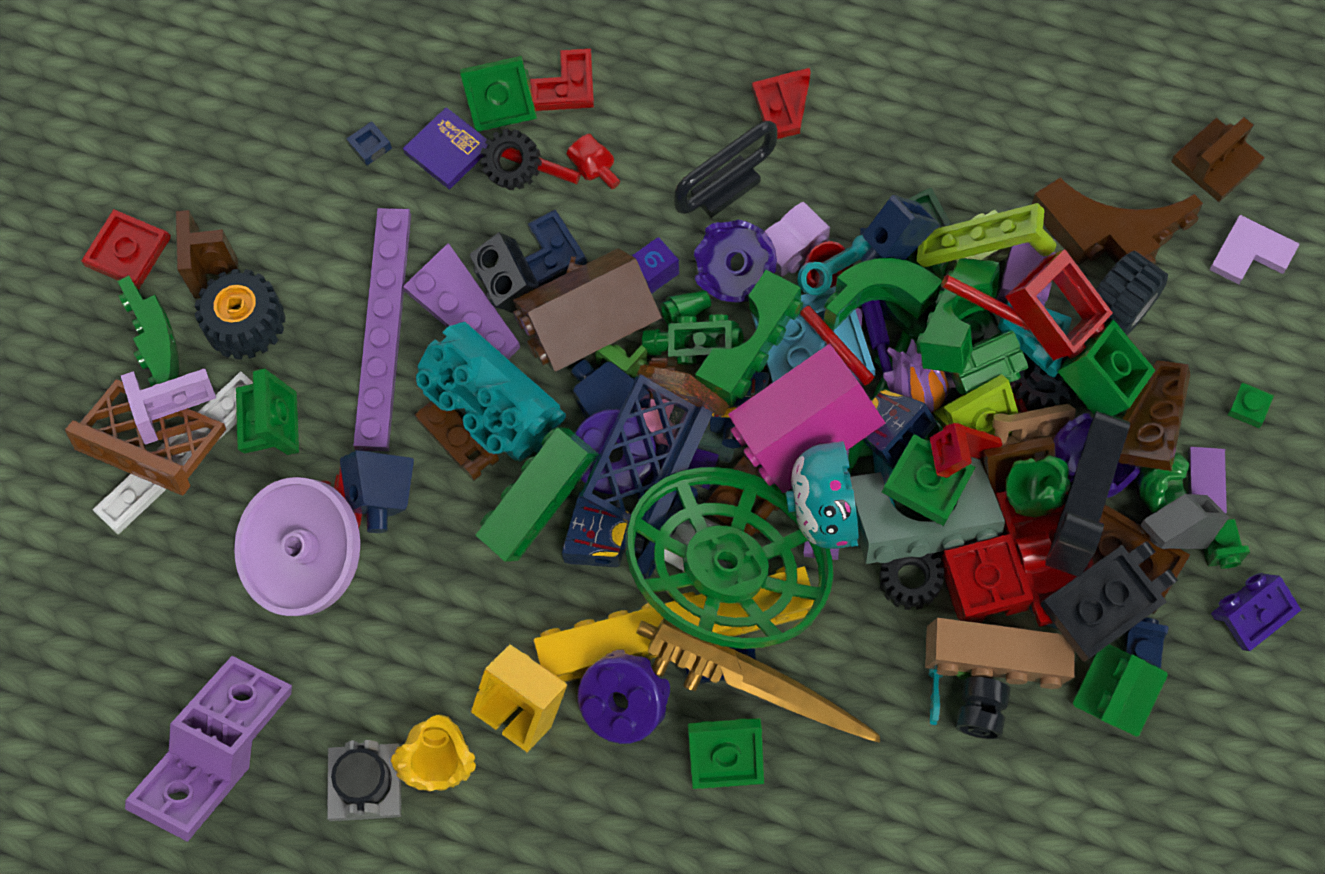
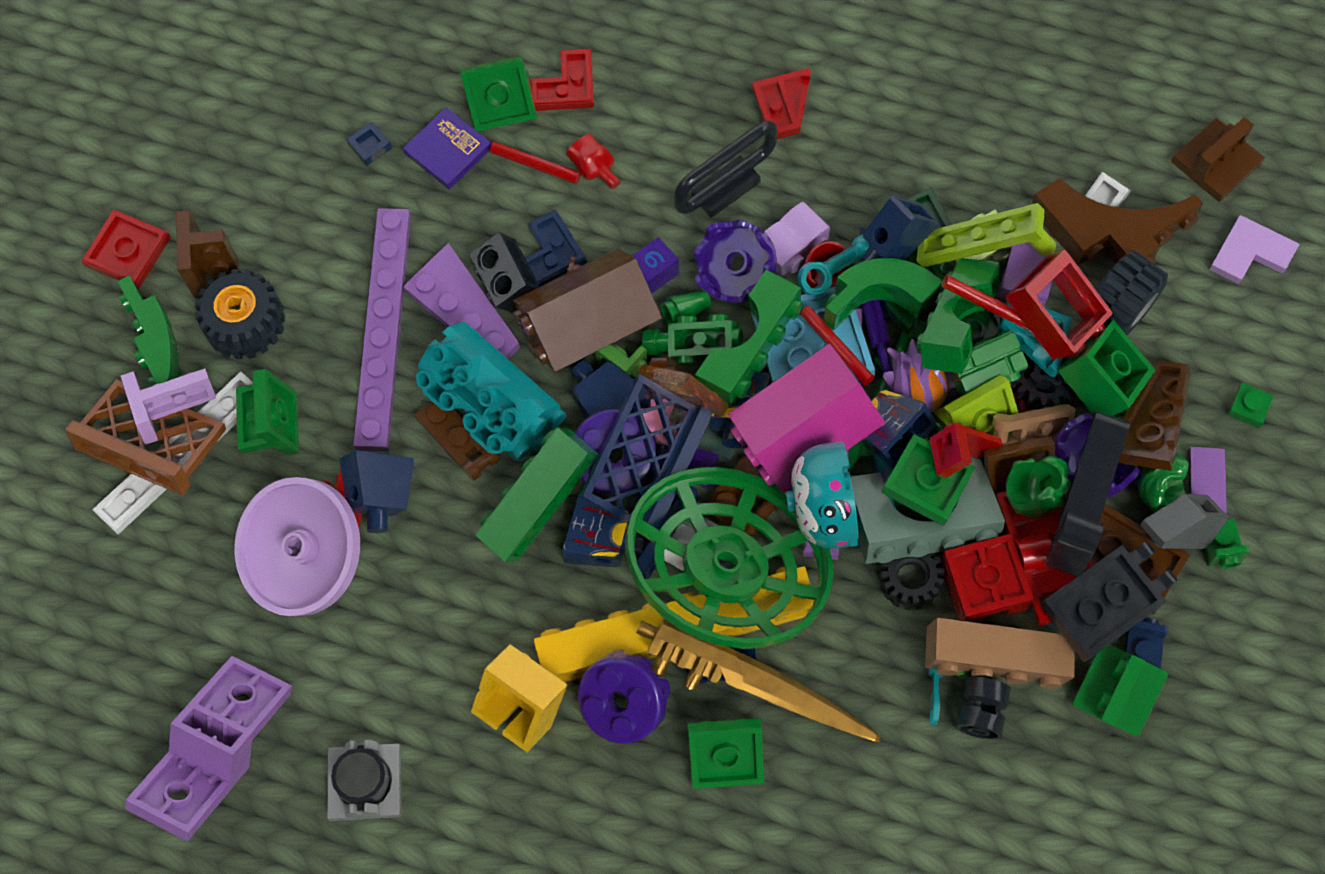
(434, 756): yellow hair -> none
(497, 146): black tyre -> none
(1108, 191): none -> white slope
(1257, 609): dark purple bracket -> none

